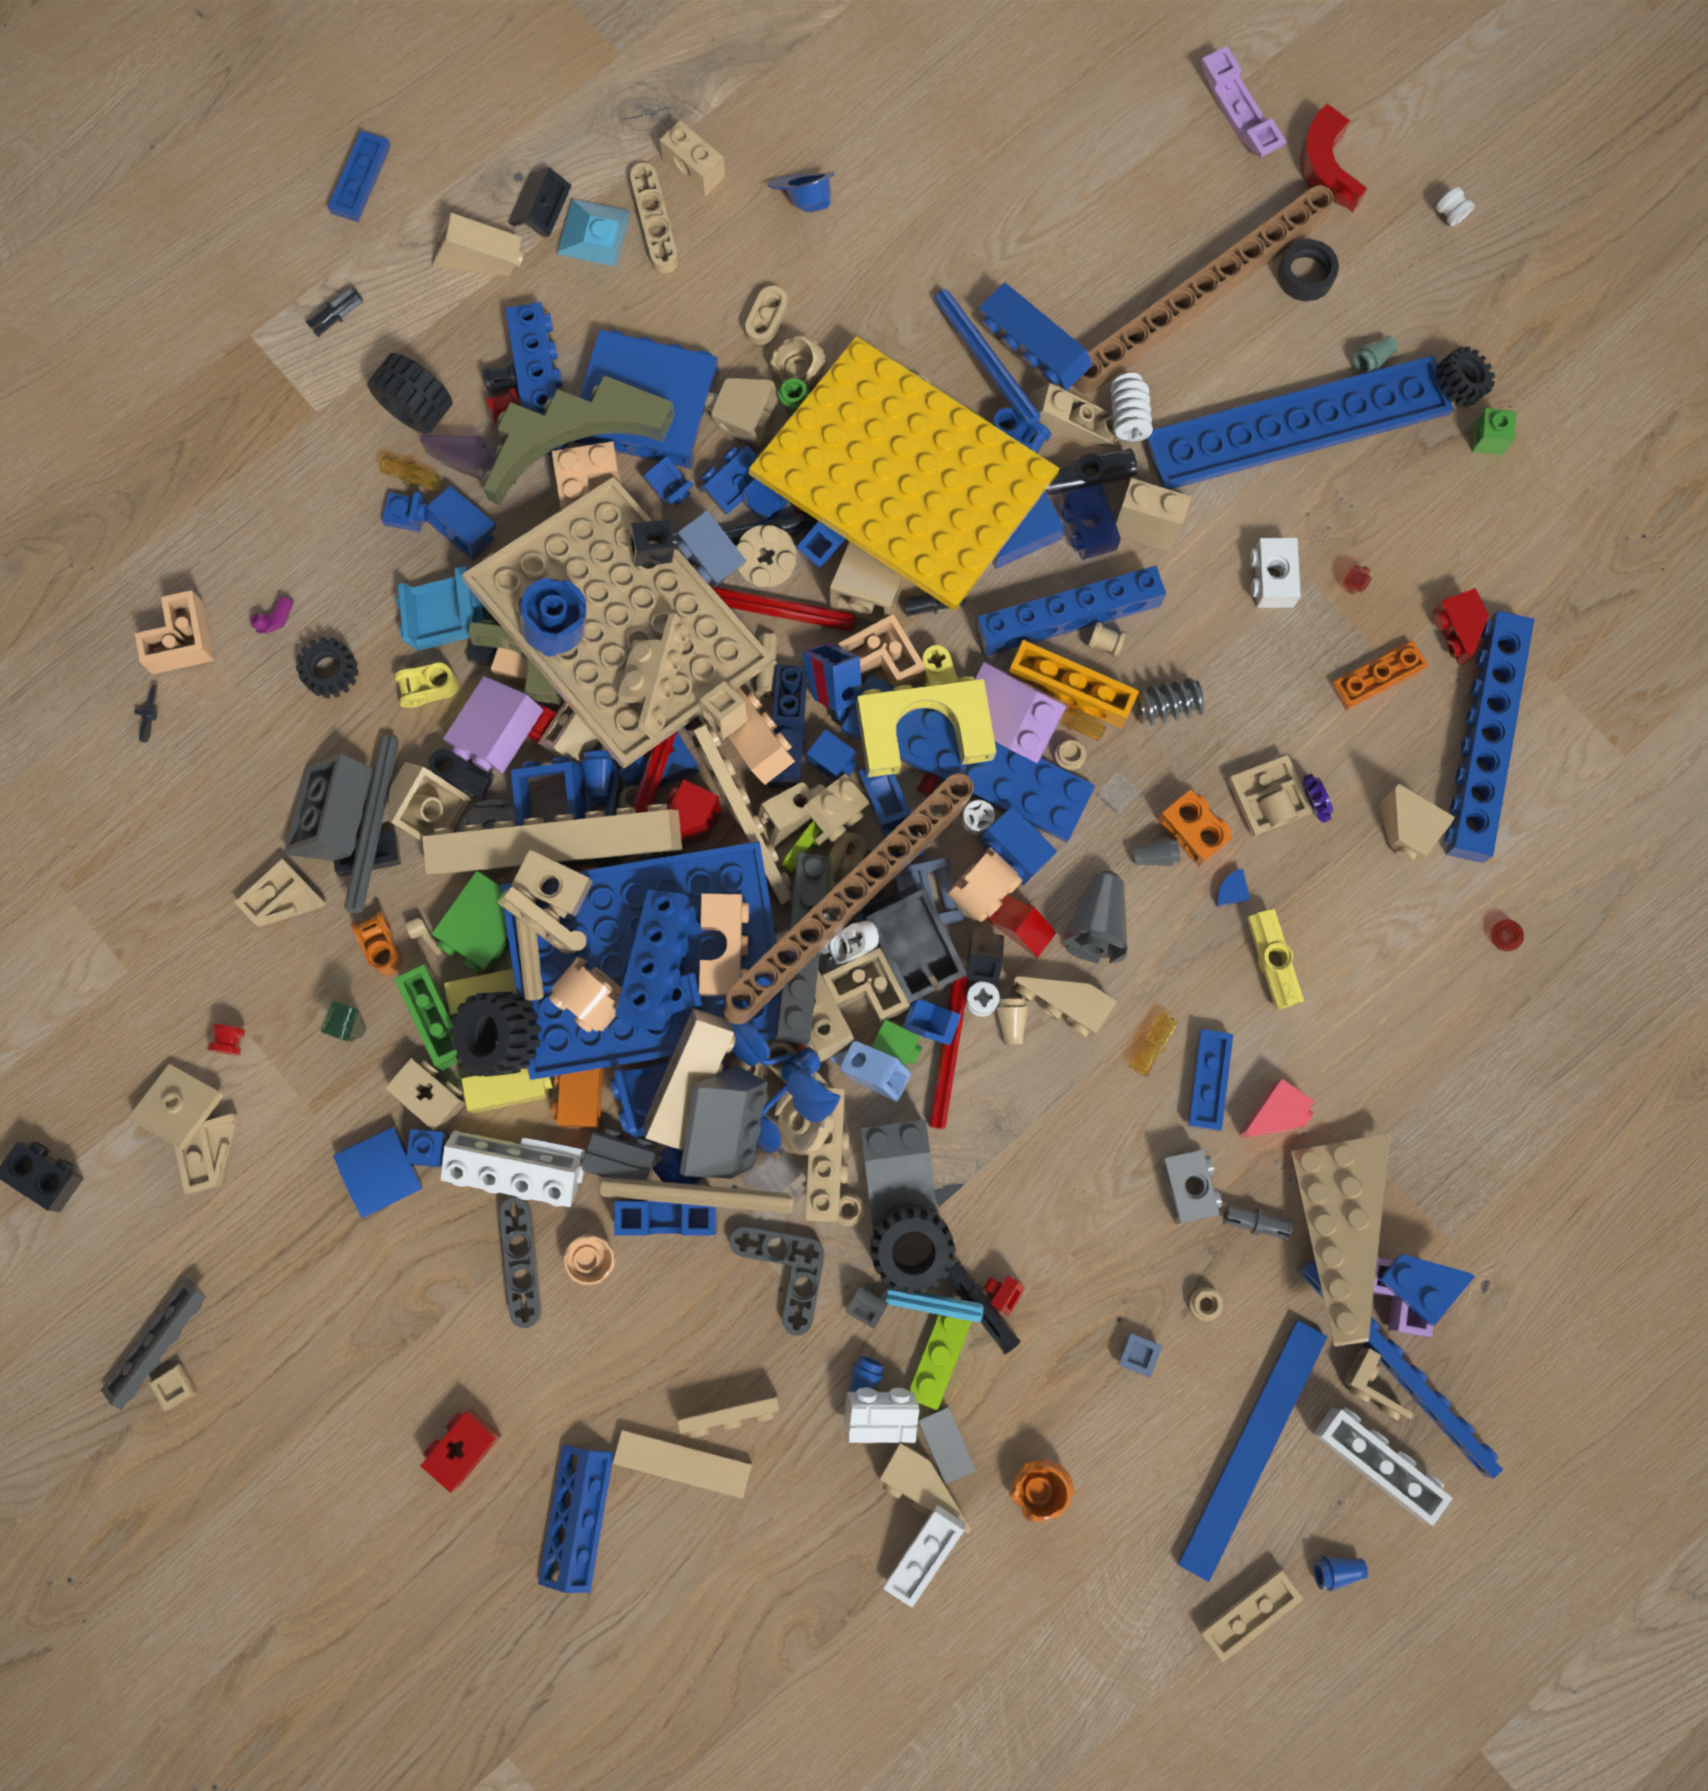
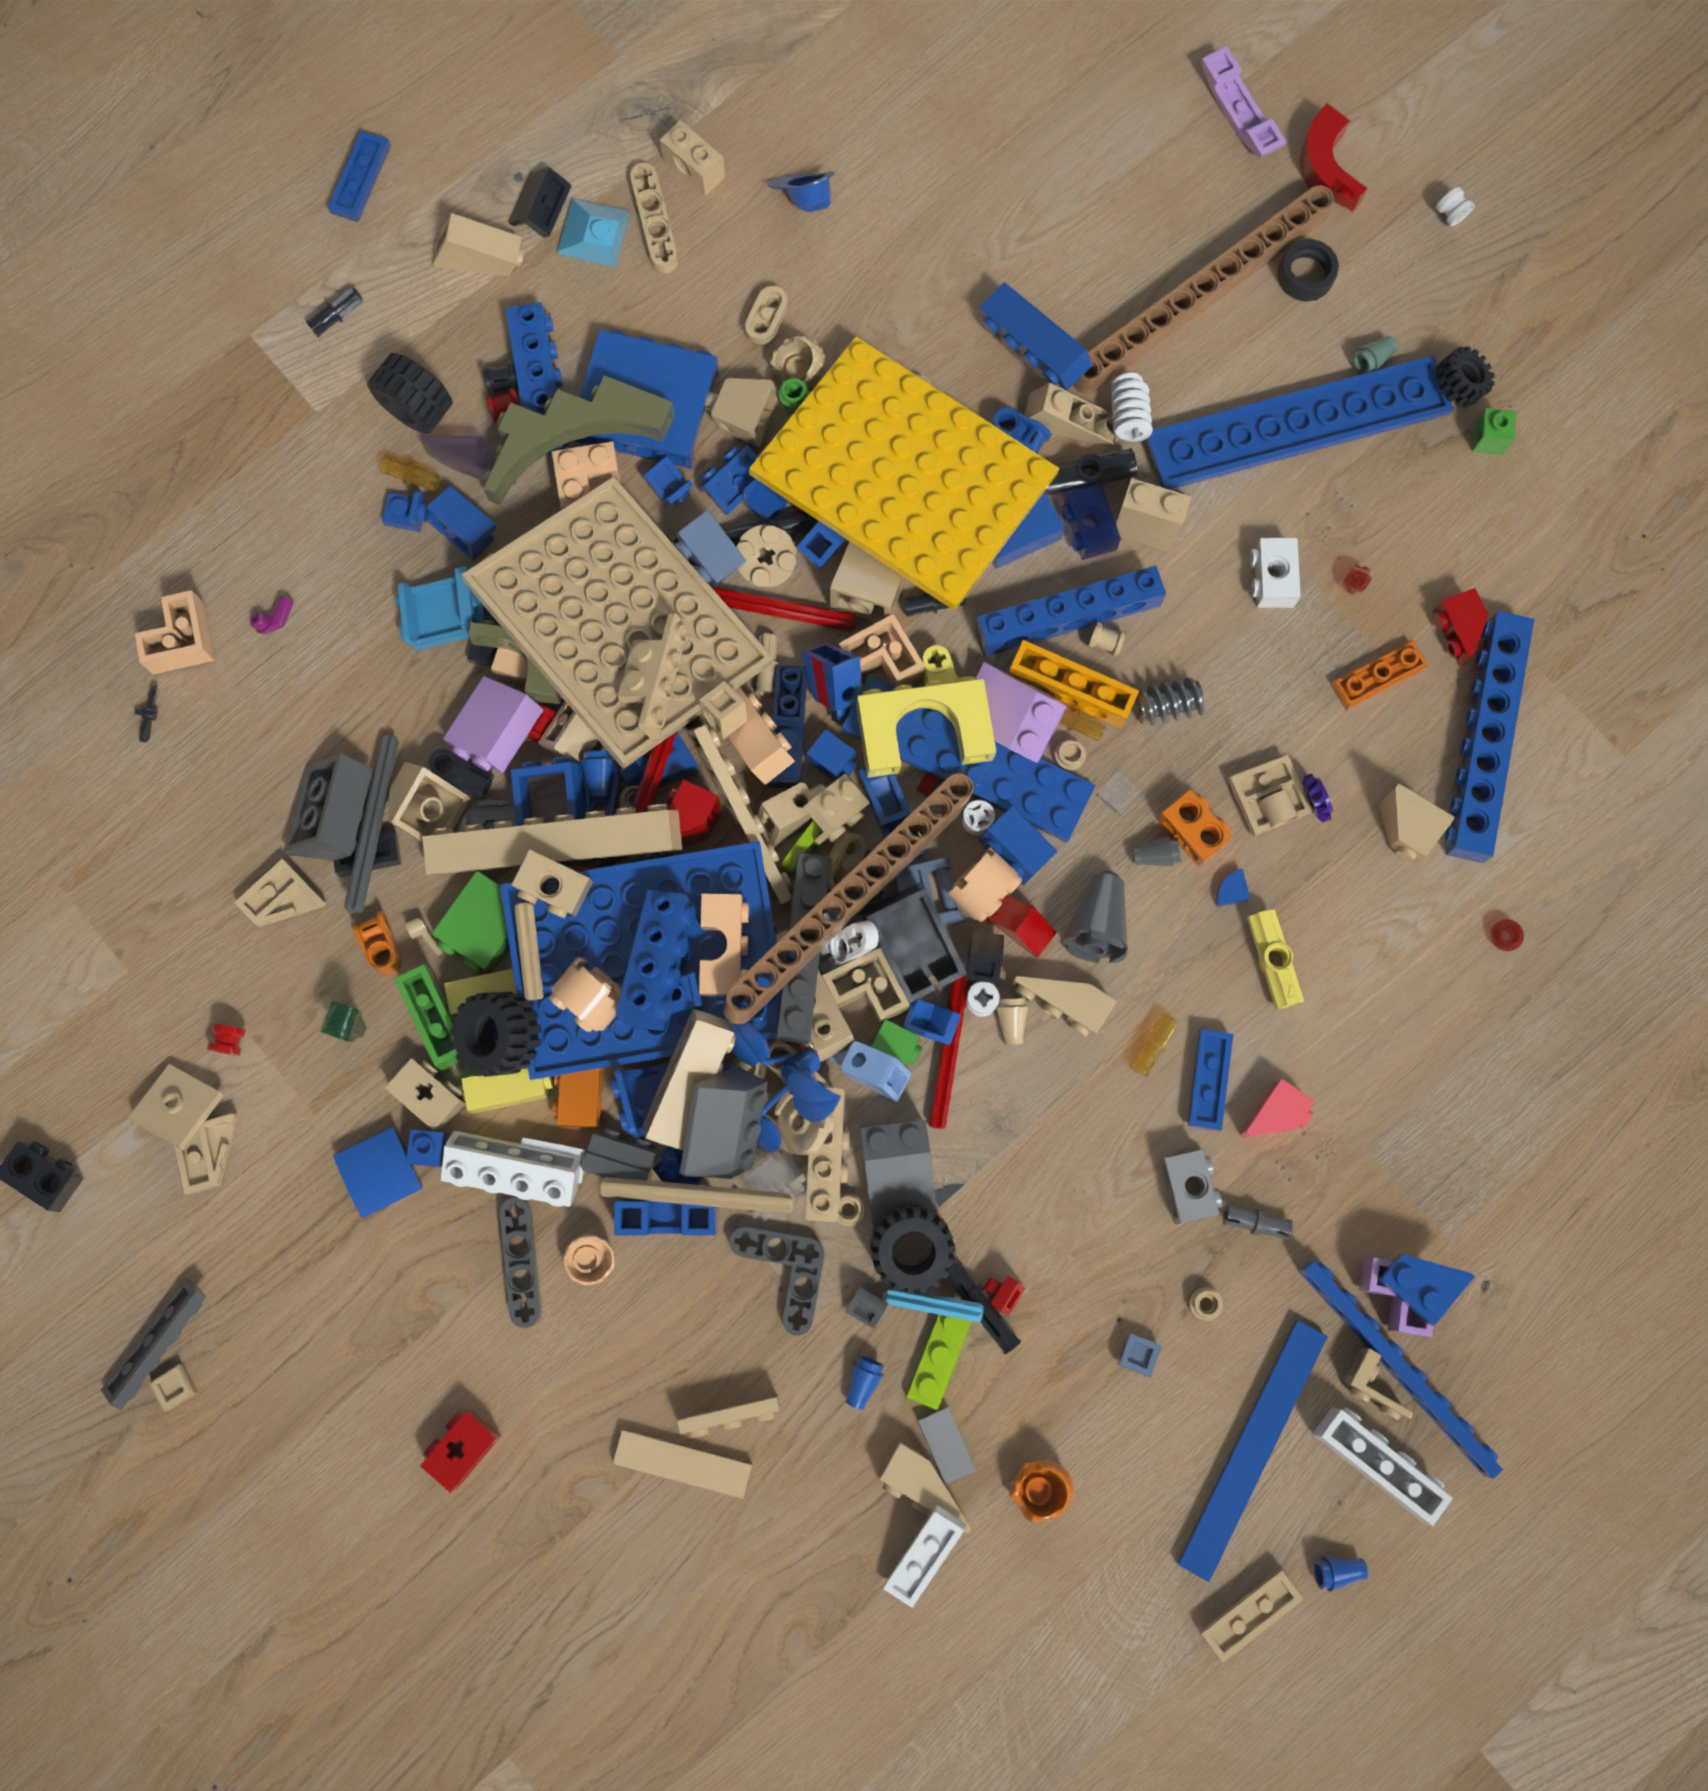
(319, 651): black tyre -> none
(420, 687): light yellow piece -> none
(541, 921): tan plate -> none
(553, 616): blue brick -> none
(581, 1520): blue fence -> none
(647, 553): black brick -> none
(881, 1416): white brick -> none
(987, 357): blue axle -> none
(1343, 1212): tan wing -> none

